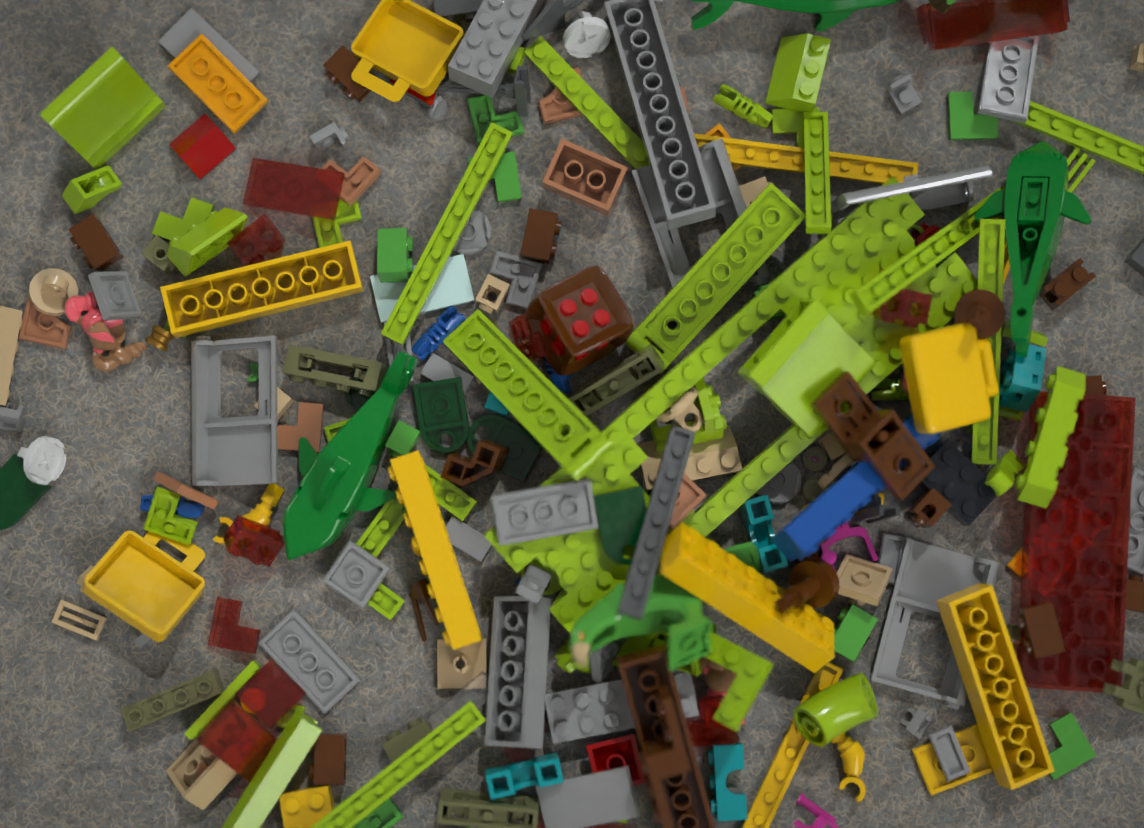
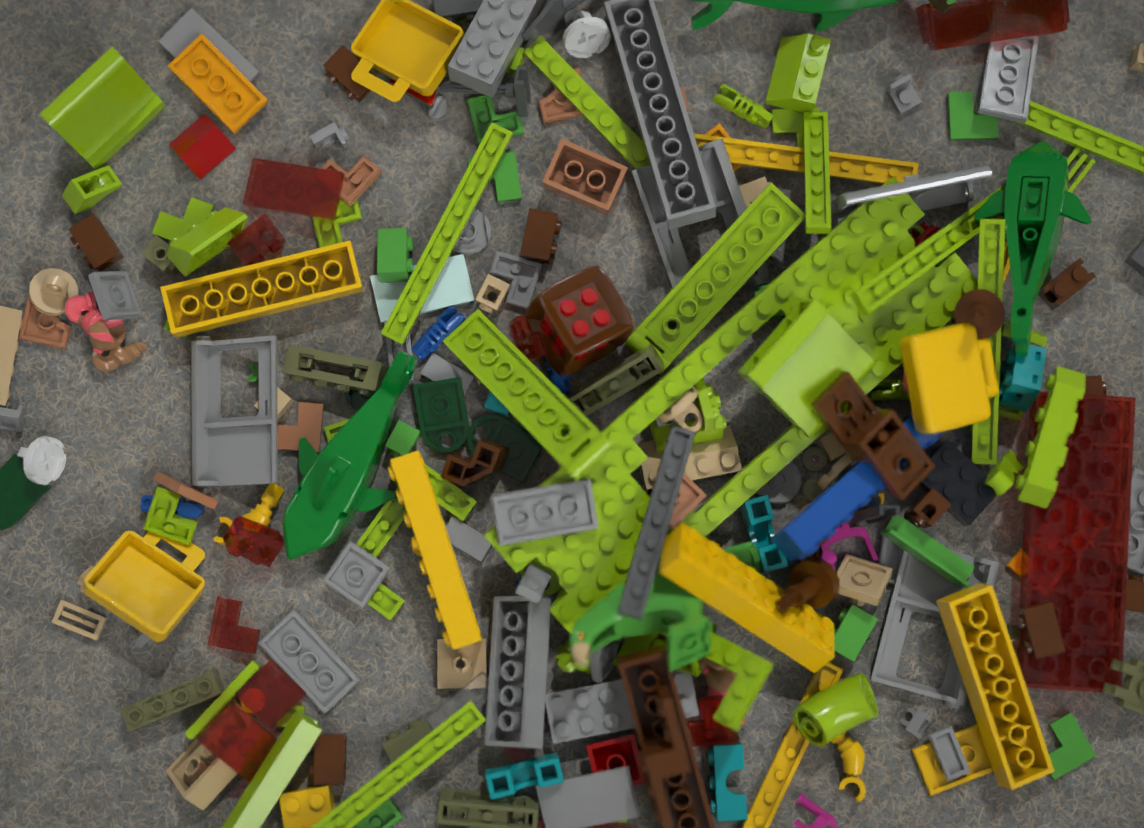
(159, 338): pearl gold wheel -> none
(421, 594): reddish brown plant -> none
(620, 520): dark green tile -> none
(901, 310): clear red brick -> none
(928, 551): none -> bright green panel

